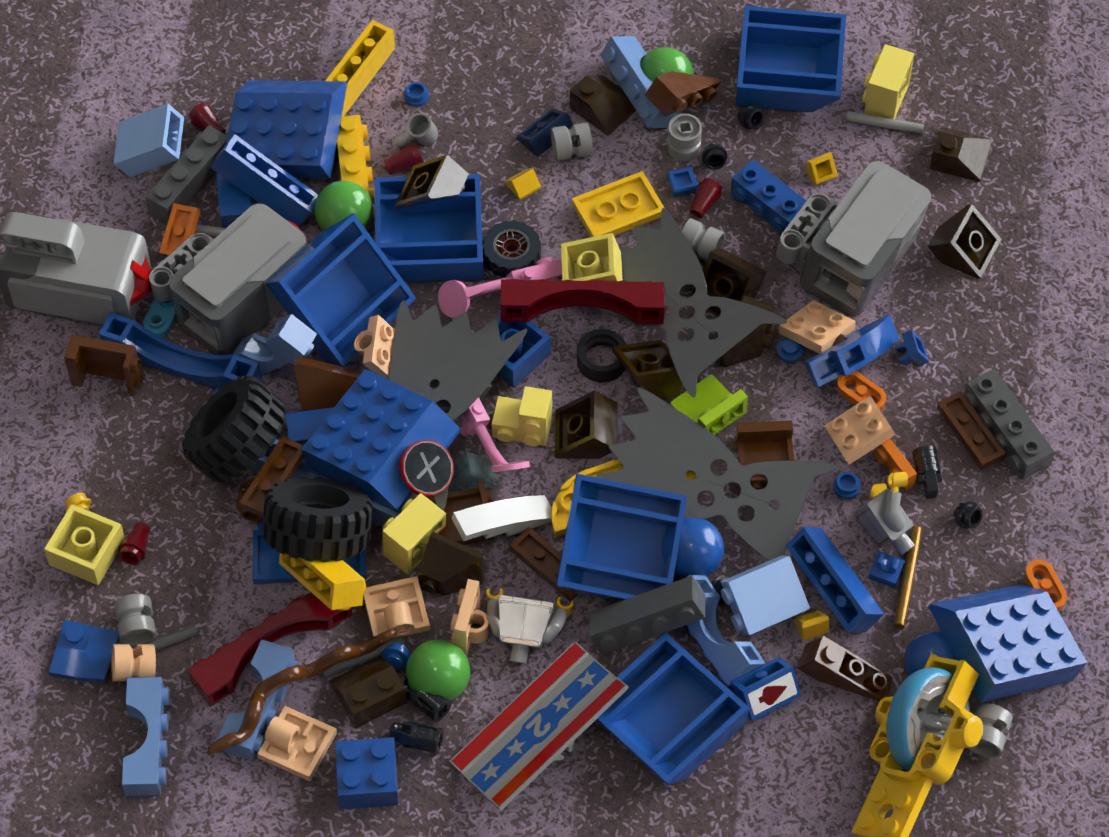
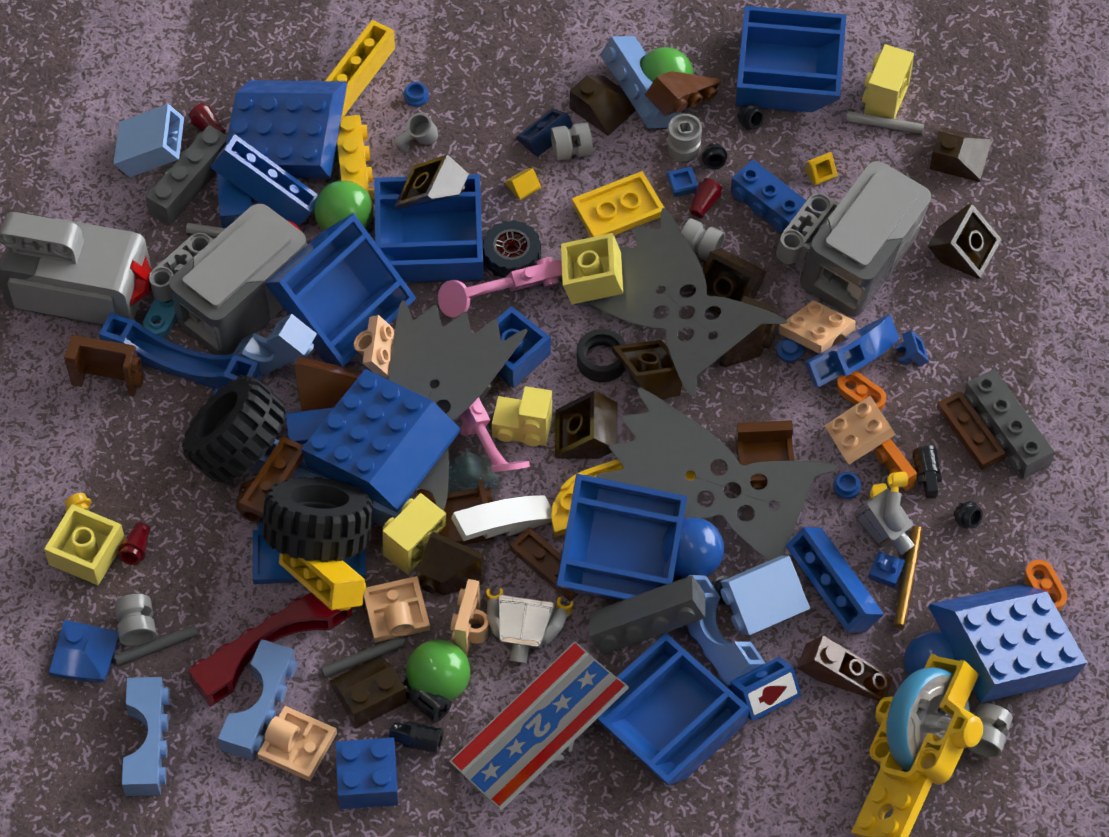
(132, 662): light nougat wheel -> none
(179, 228): orange plate -> none
(291, 674): reddish brown animal -> none
(396, 655): blue plate -> none
(403, 159): dark red cone -> none
(426, 467): black tile -> none
(632, 299): dark red arch -> none
(713, 405): lime bracket -> none
(812, 624): yellow slope -> none

